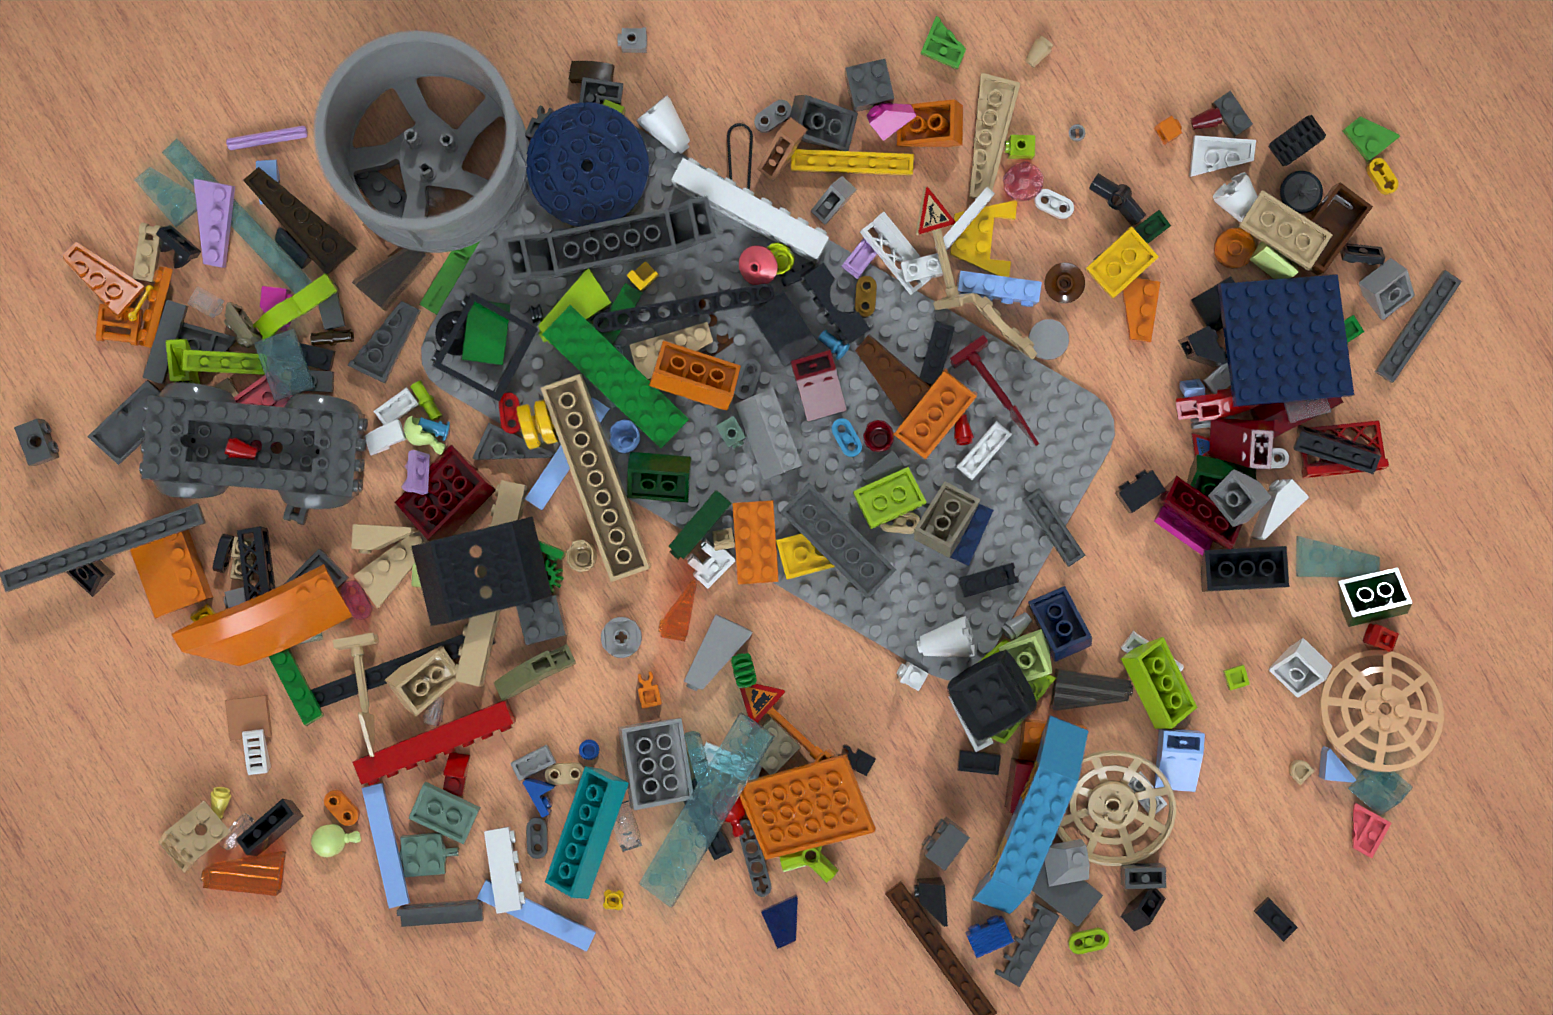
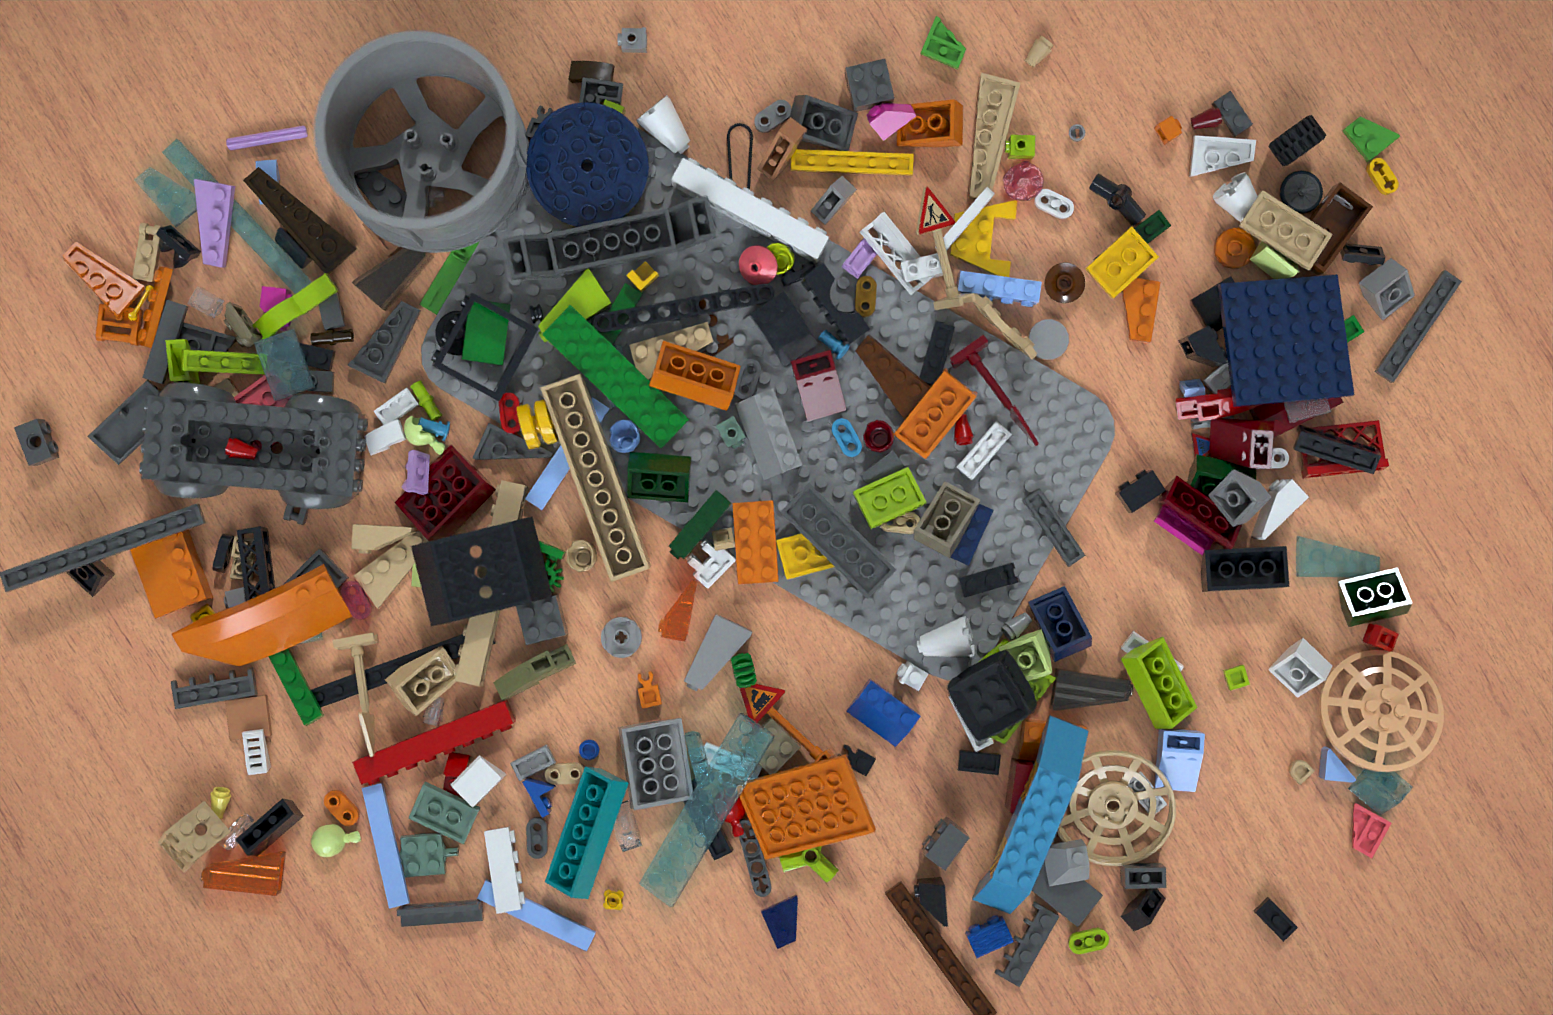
(214, 690): none -> dark grey hinge
(477, 780): none -> white slope
(883, 713): none -> blue slope

